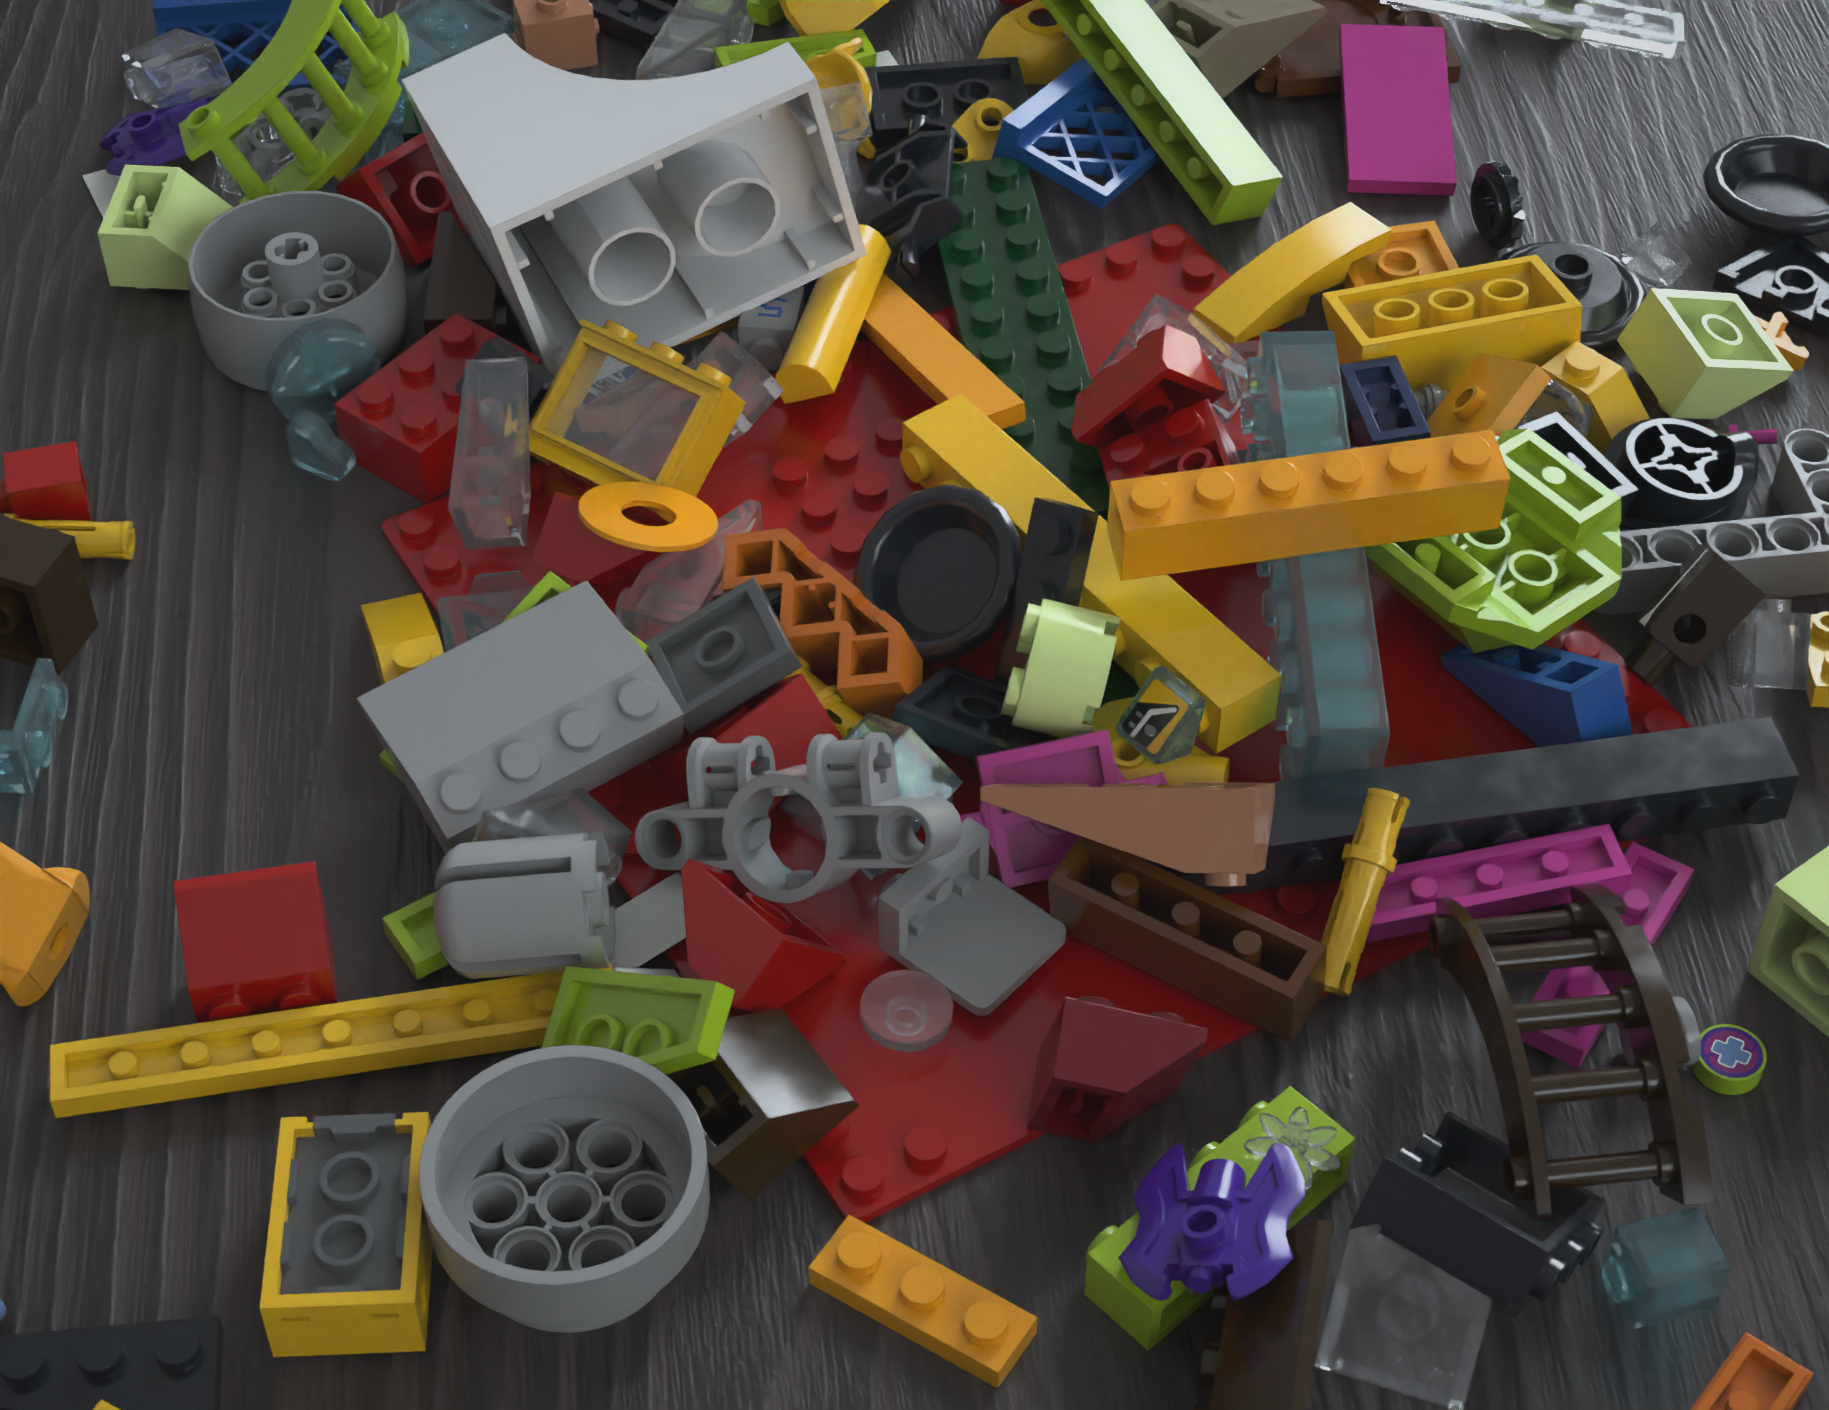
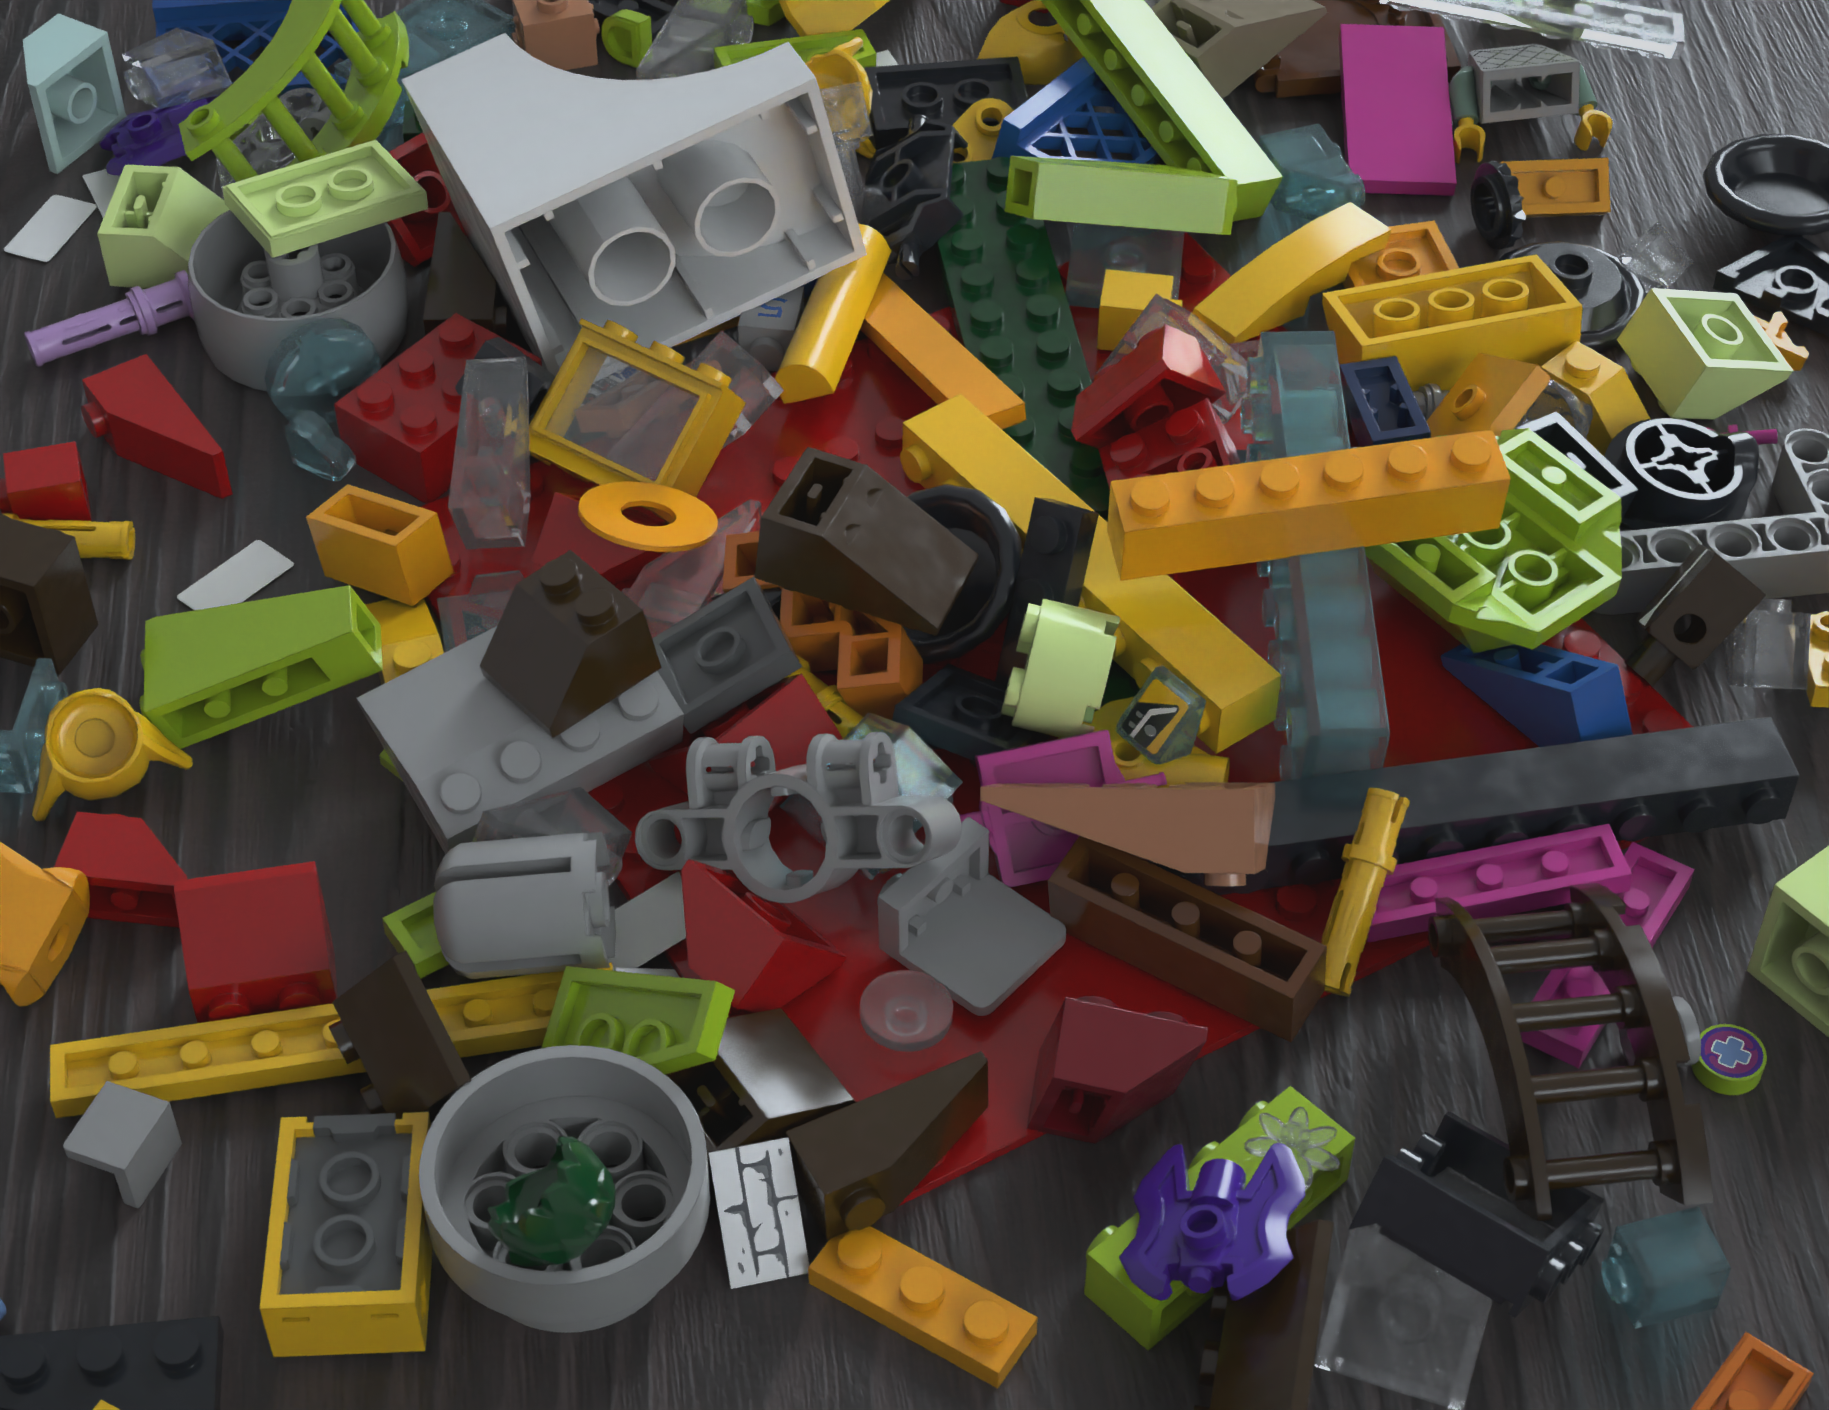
(50, 228): none -> white sticker
(71, 87): none -> light aqua slope
(98, 749): none -> yellow piece
(125, 869): none -> red slope
(127, 1137): none -> light grey panel
(140, 311): none -> lavender pin
(153, 425): none -> red slope
(237, 577): none -> white sticker
(253, 659): none -> lime slope
(324, 198): none -> yellowish green tile
(380, 544): none -> light orange brick
(399, 1040): none -> dark brown slope
(556, 1209): none -> dark green hair
(568, 644): none -> dark brown slope
(627, 36): none -> lime tile
(759, 1212): none -> white sticker
(860, 545): none -> dark brown slope
(879, 1149): none -> dark brown slope
(1120, 249): none -> clear light blue tile
(1121, 194): none -> lime slope
(1124, 299): none -> yellow brick
(1312, 173): none -> clear light blue slope
(1518, 86): none -> light grey torso
(1563, 186): none -> light orange plate

